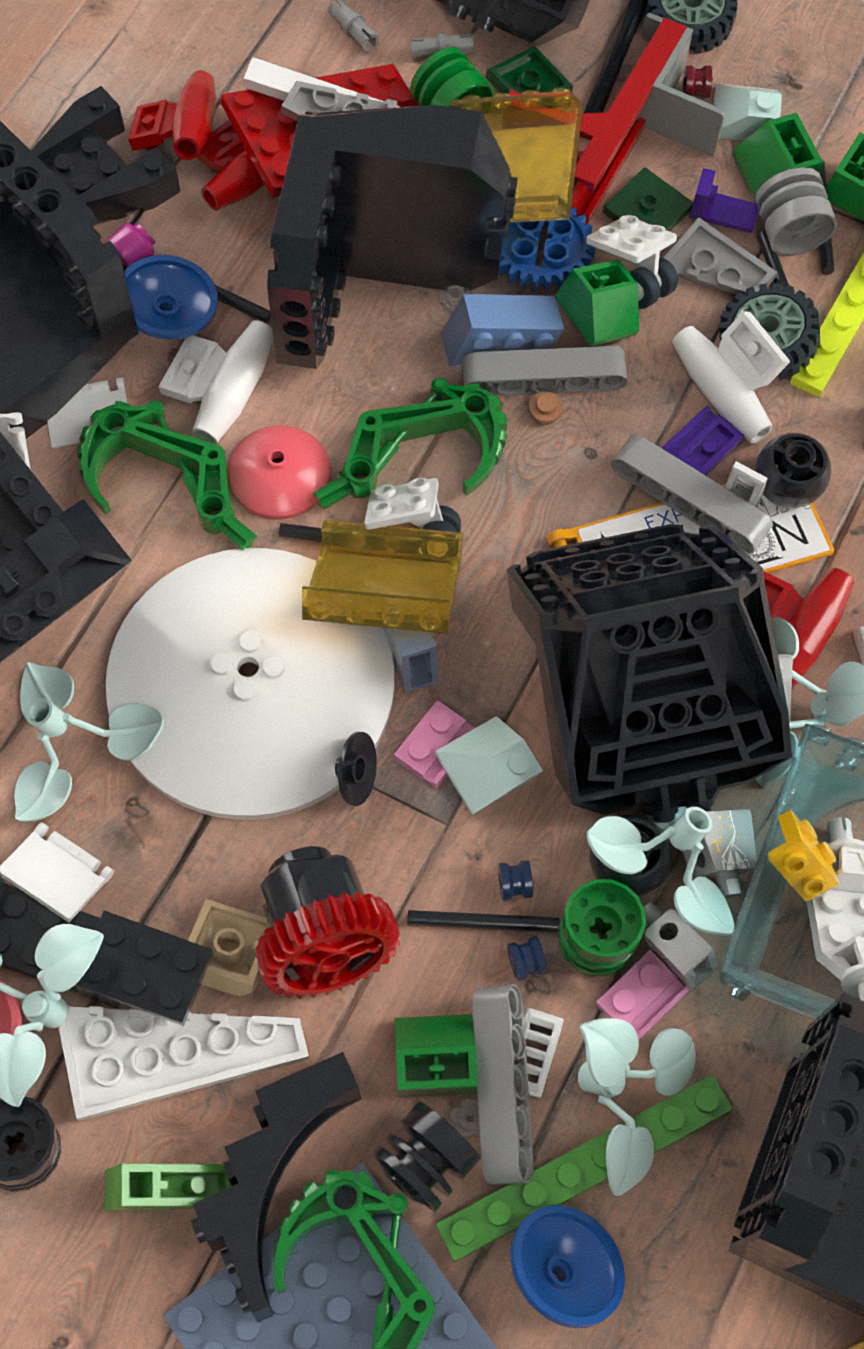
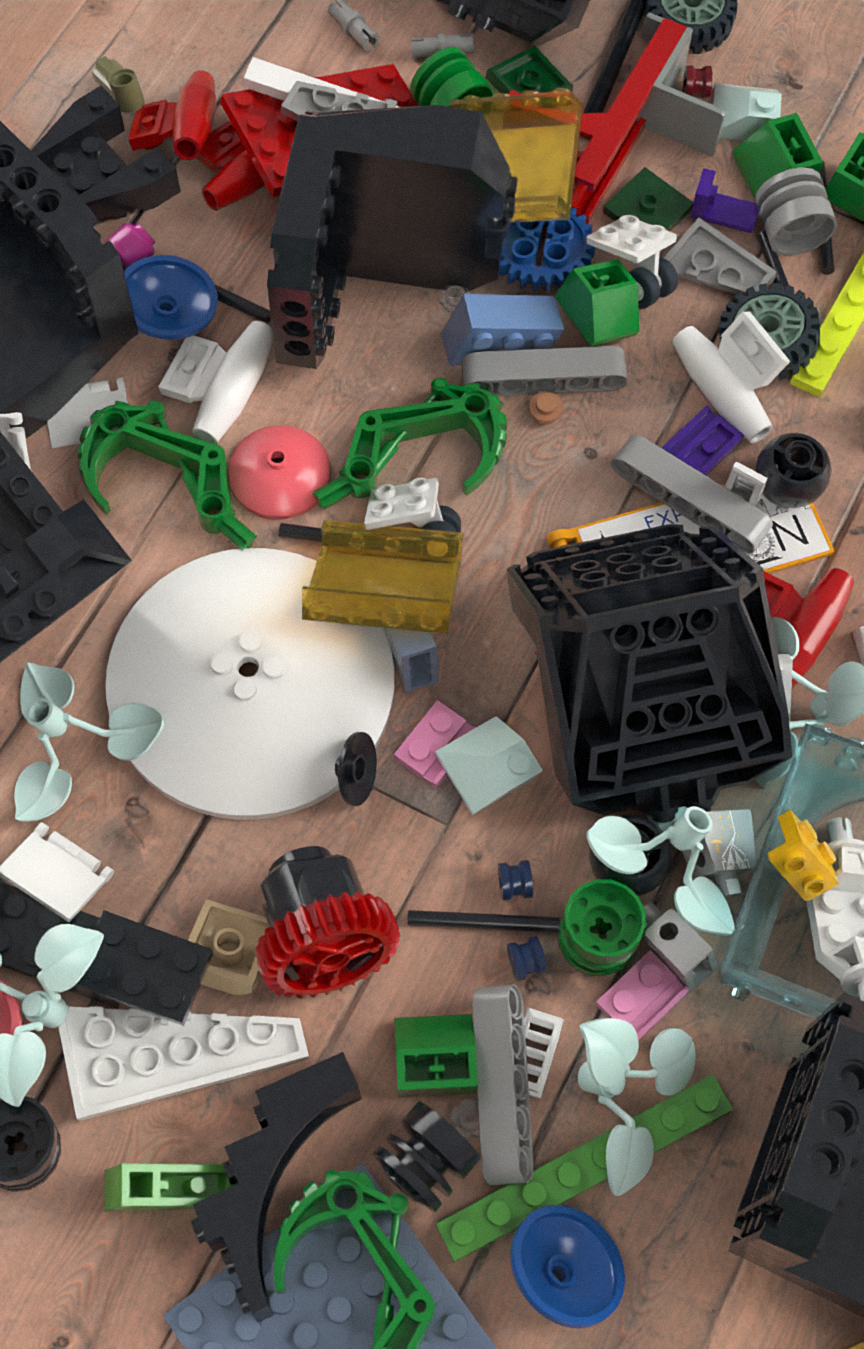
(119, 83): none -> olive piece

